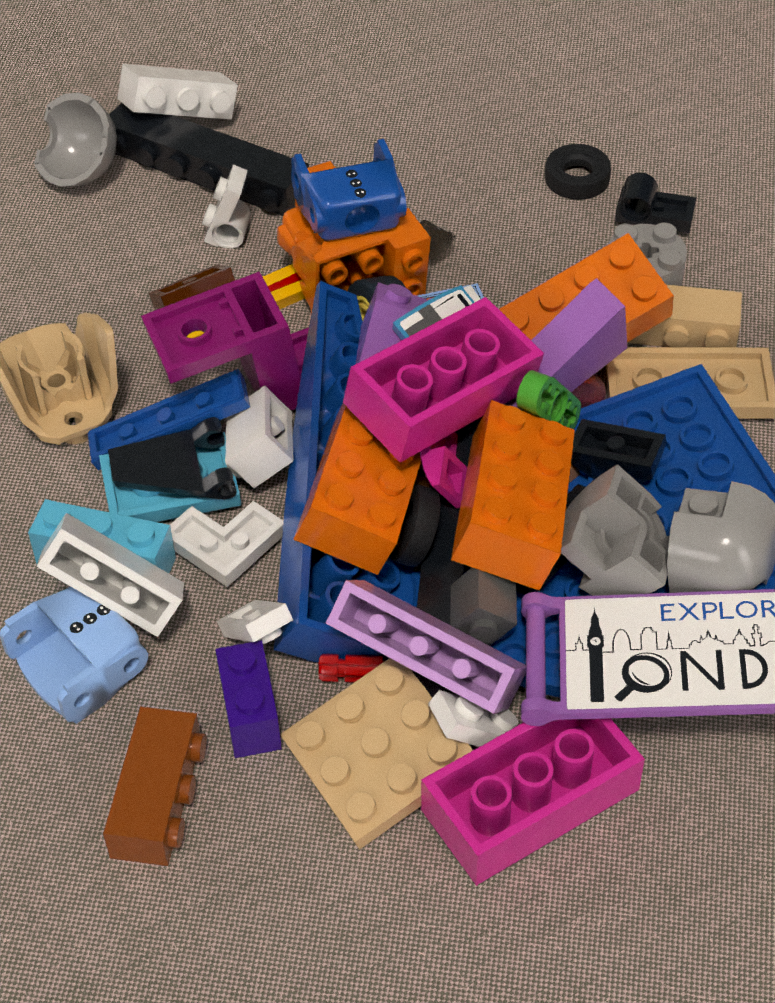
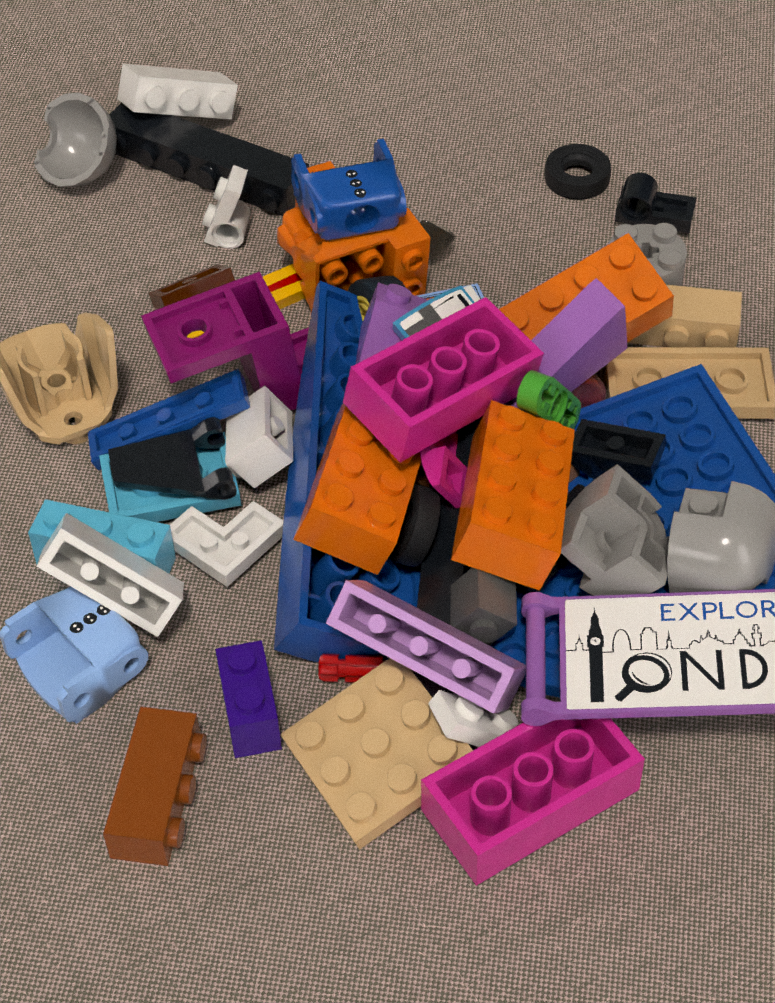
(256, 621): white plate -> none

